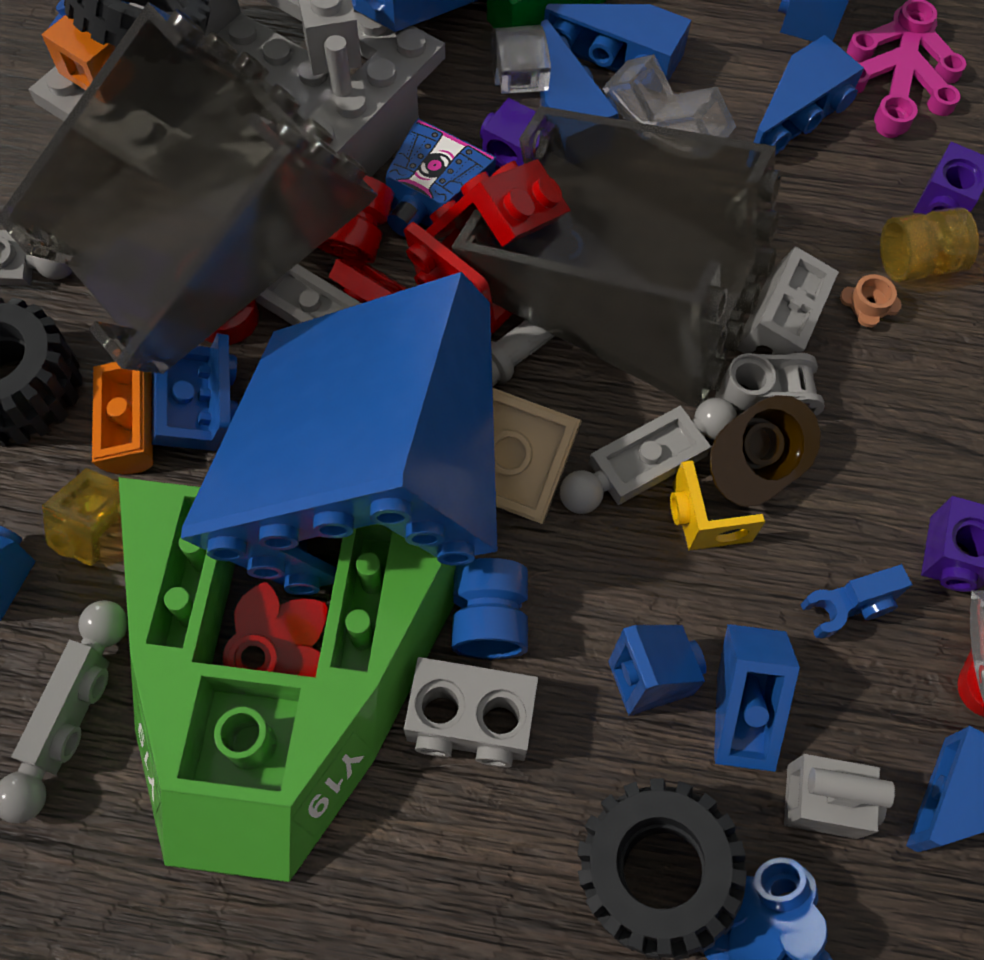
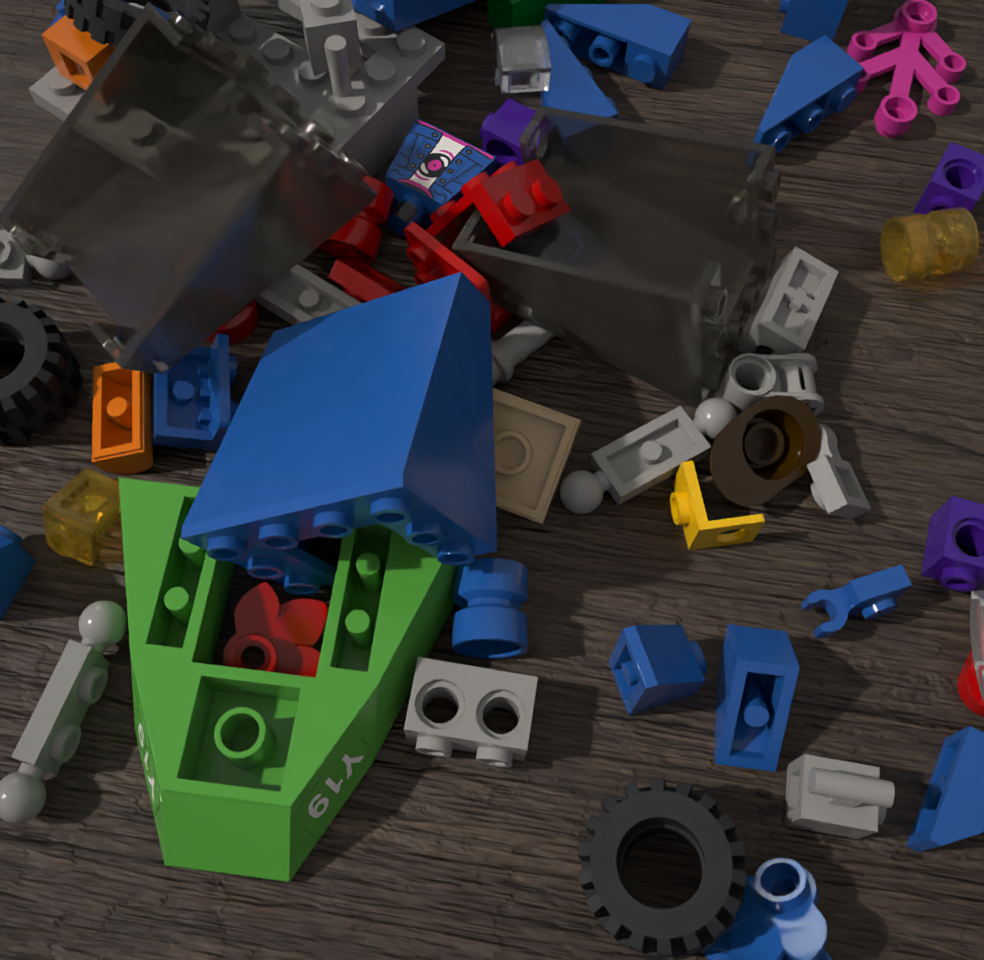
(647, 98): clear brick -> none
(834, 480): none -> light grey plate
(877, 290): nougat plate -> none

